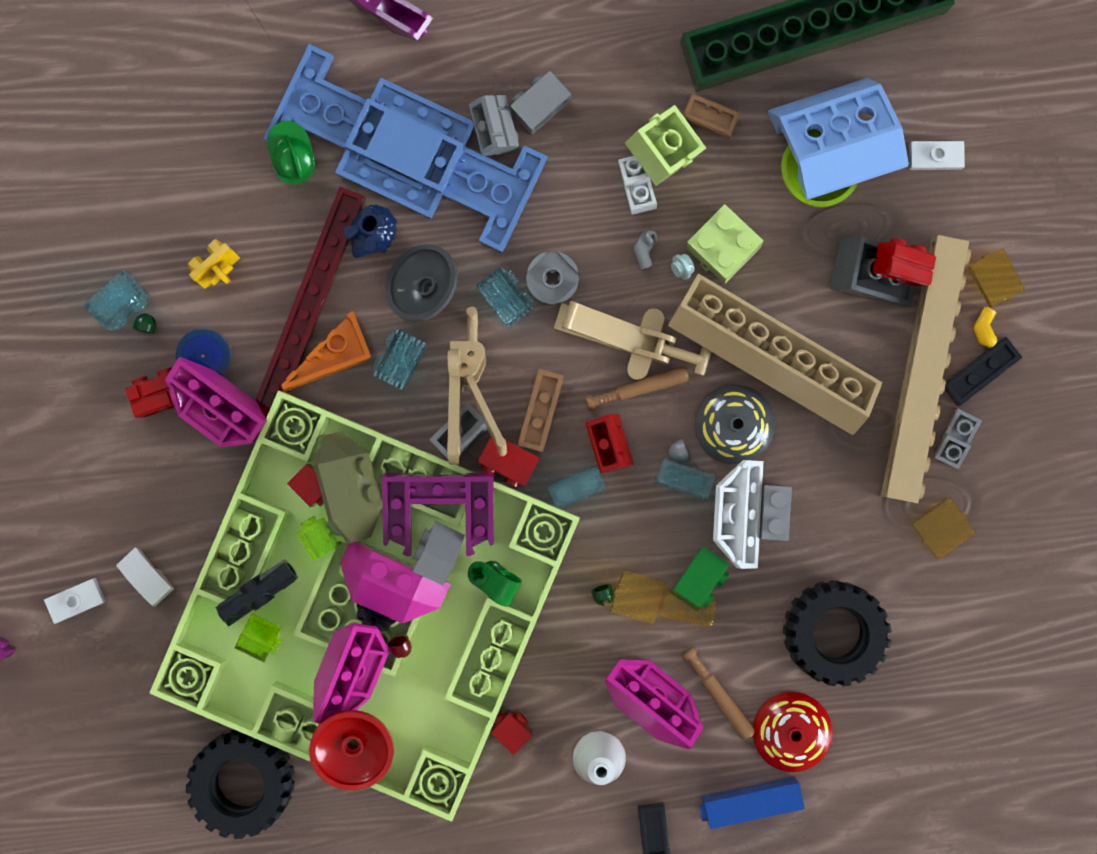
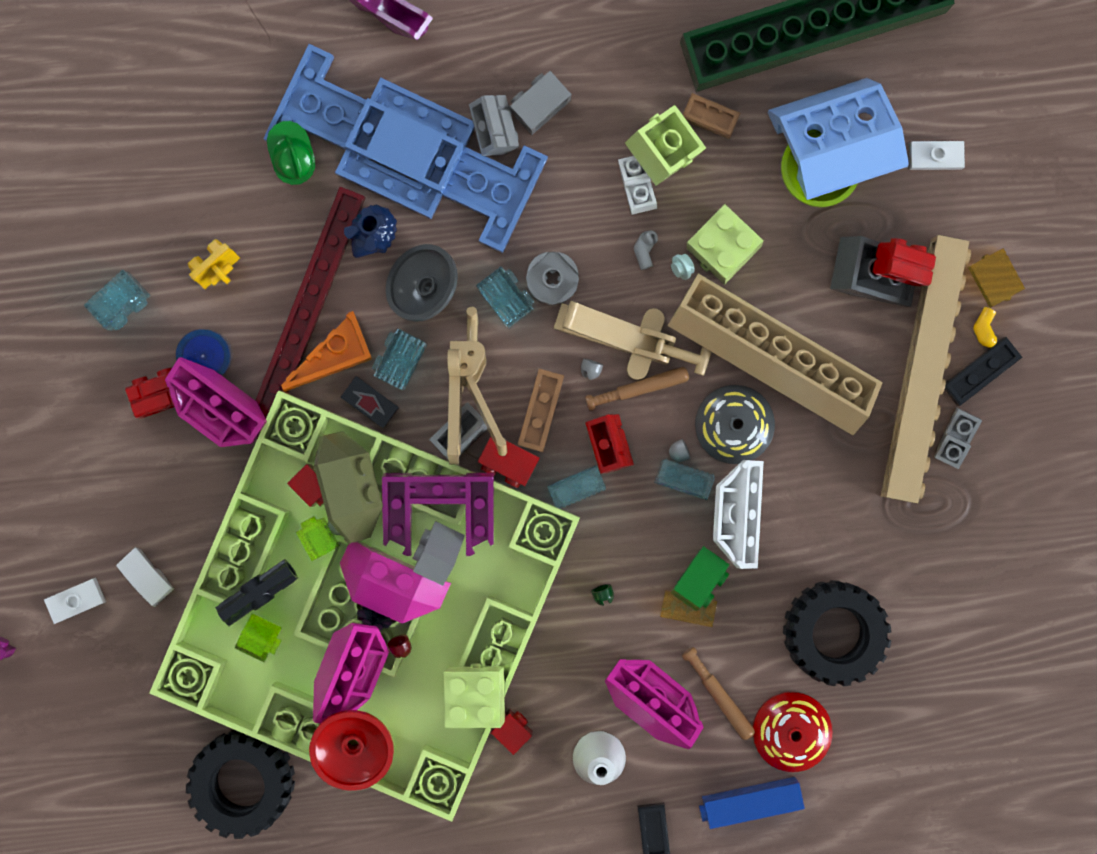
(144, 323): dark green hinge -> none
(369, 402): none -> black tile
(474, 697): none -> yellowish green brick
(494, 581): green piece -> none
(591, 368): none -> light grey hinge
(637, 597): clear yellow piece -> none
(775, 512): light grey brick -> none
(944, 528): clear yellow piece -> none

